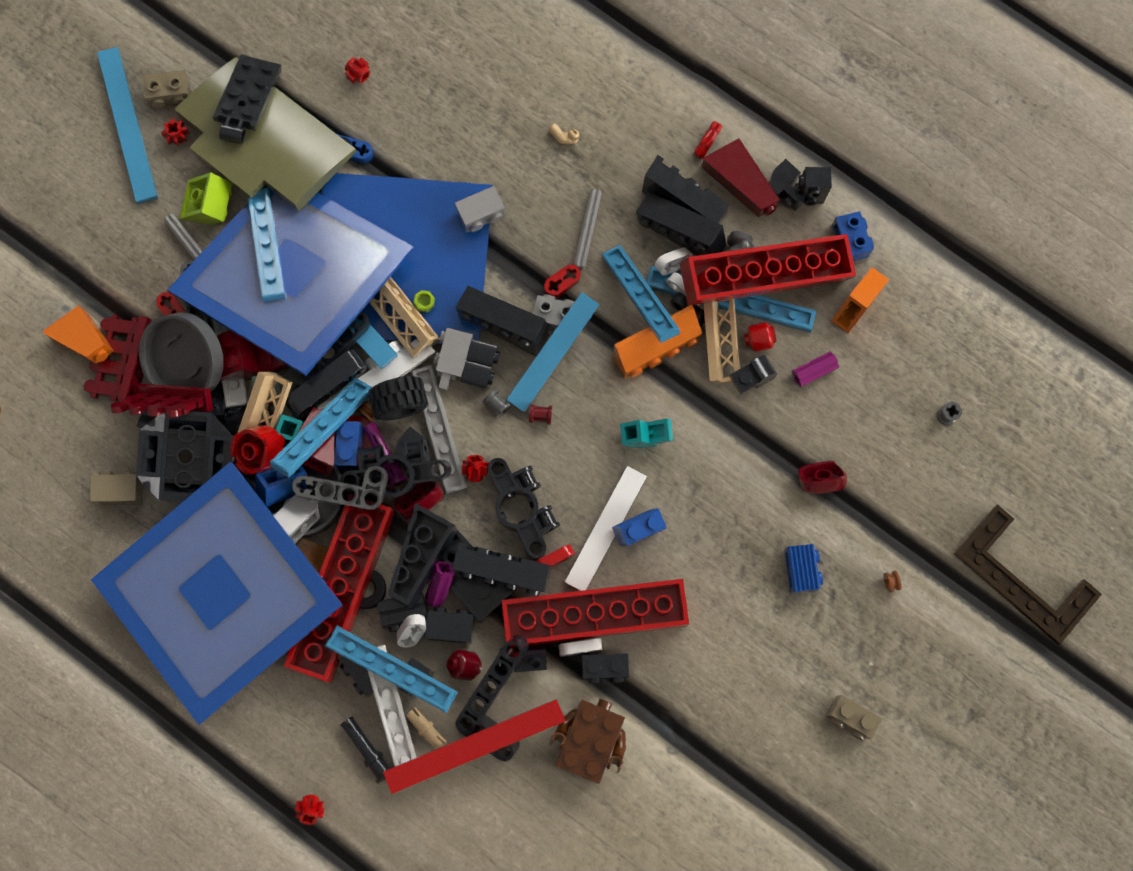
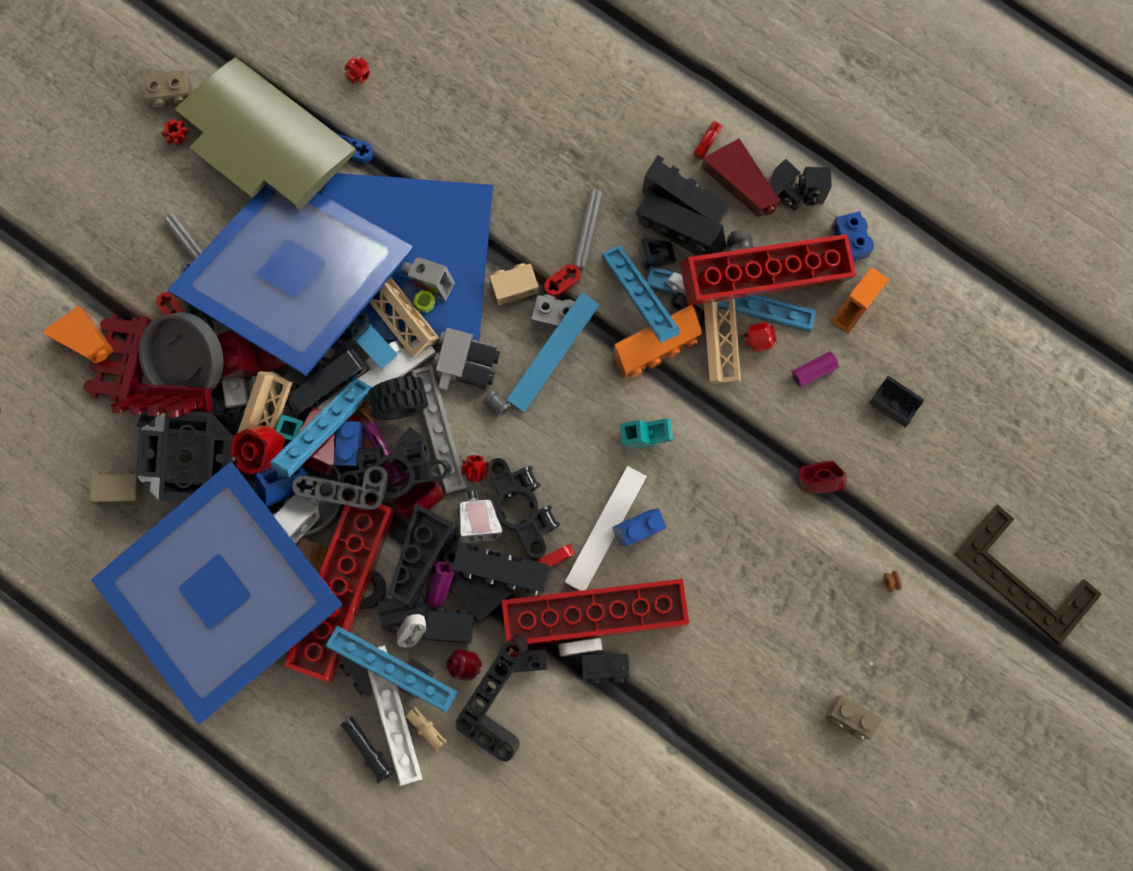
(127, 125): dark azure tile -> none
(206, 199): lime slope -> none
(248, 86): black hinge -> none
(266, 246): dark azure tile -> none
(309, 809): red gear -> none
(429, 277): none -> light grey torso
(474, 746): red tile -> none
(476, 520): none -> torso
(480, 209): light grey brick -> none
(503, 320): black wedge -> none
(514, 284): none -> tan brick
(540, 414): dark red bush -> none
(564, 137): tan arm -> none
(591, 740): reddish brown torso -> none
(656, 252): none -> black slope
(670, 261): white beam -> none
(753, 375): black brick -> none
(802, 568): blue brick -> none
(896, 401): none -> black bracket
(943, 415): dark grey bush -> none

